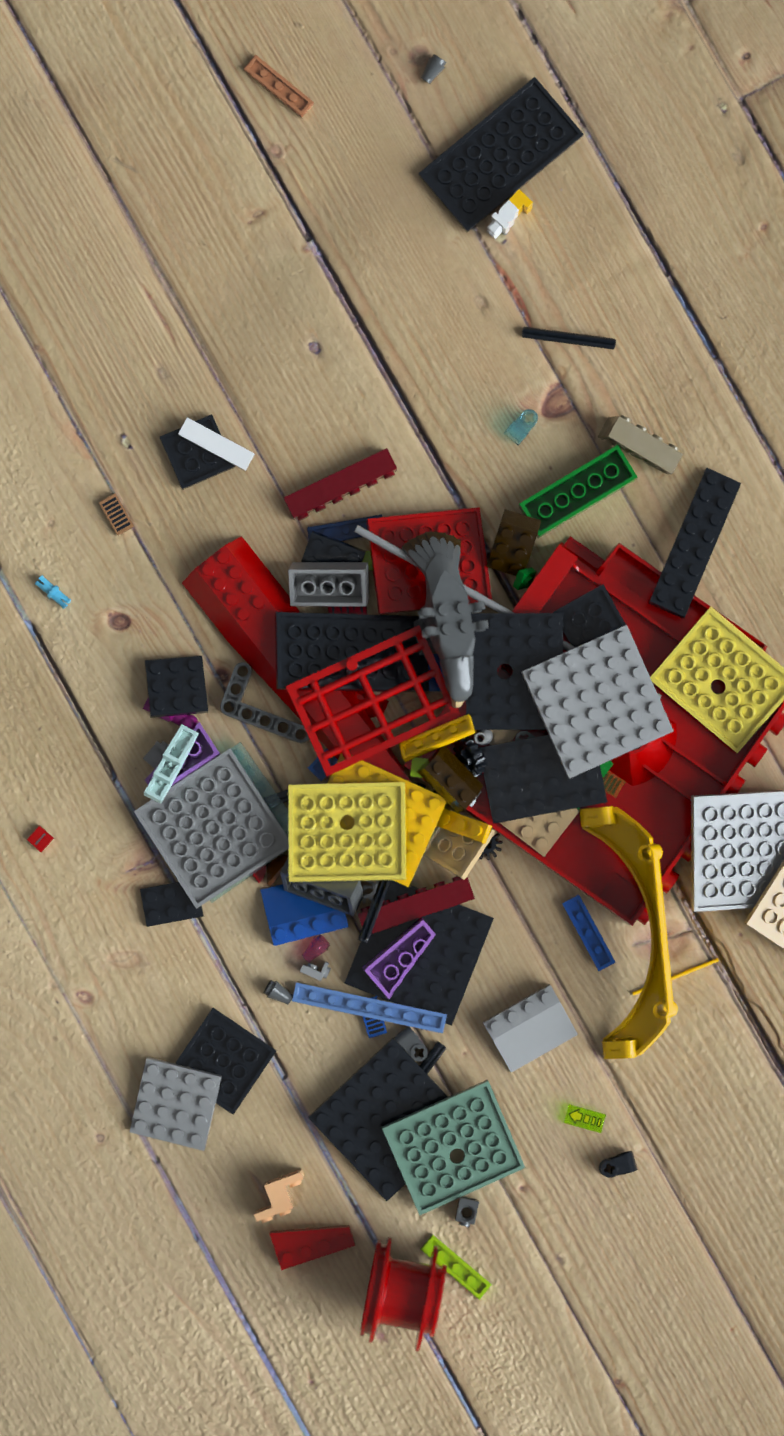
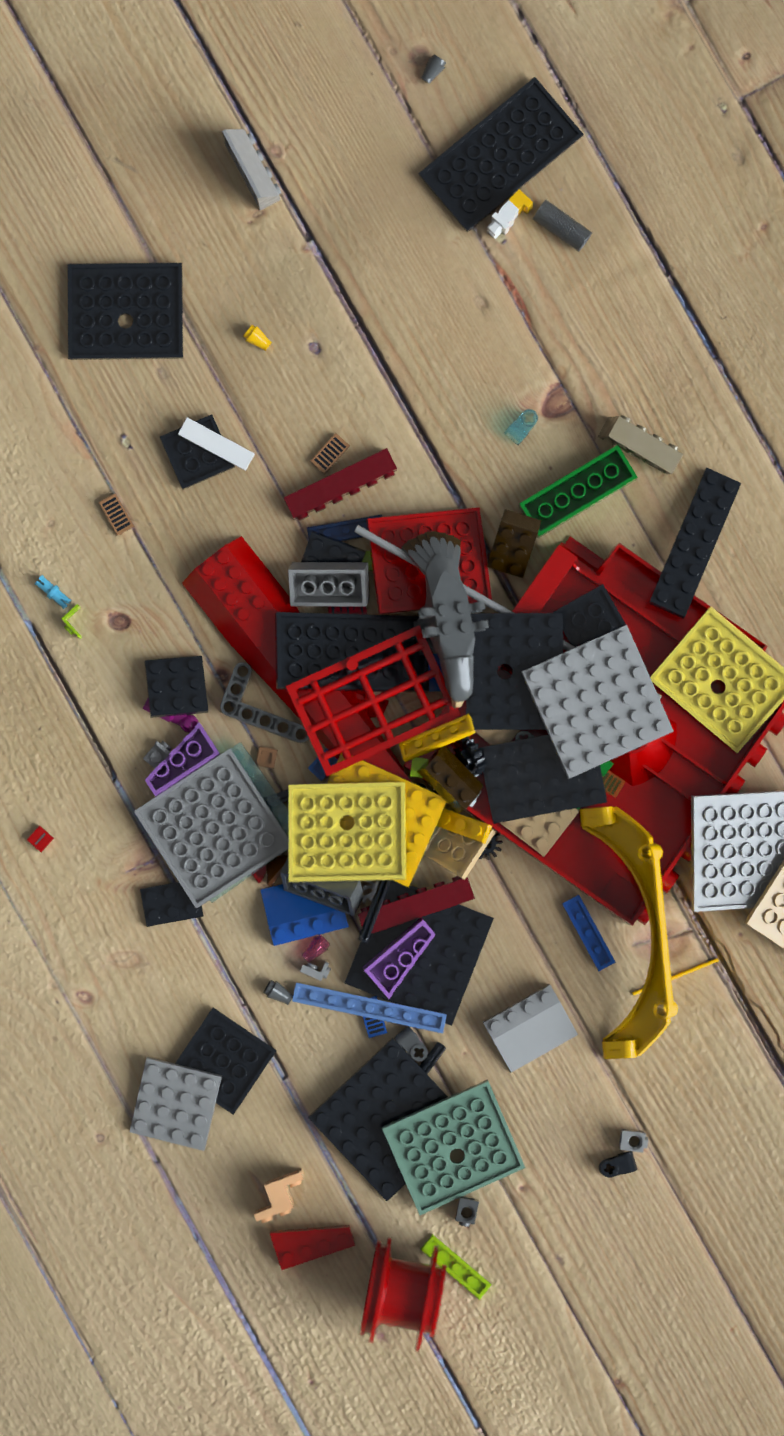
(68, 626): none -> lime bracket
(107, 291): none -> black plate
(171, 764): light aqua slope -> none
(251, 168): none -> light grey slope
(257, 337): none -> yellow cone
(266, 757): none -> medium nougat tile
(278, 86): nougat tile -> none
(330, 453): none -> tile
(487, 736): light grey cone -> none
(524, 578): green plate -> none
(556, 220): none -> dark grey piece
(569, 338): black axle -> none
(584, 1118): clear neon green tile -> none
(626, 1135): none -> light grey brick

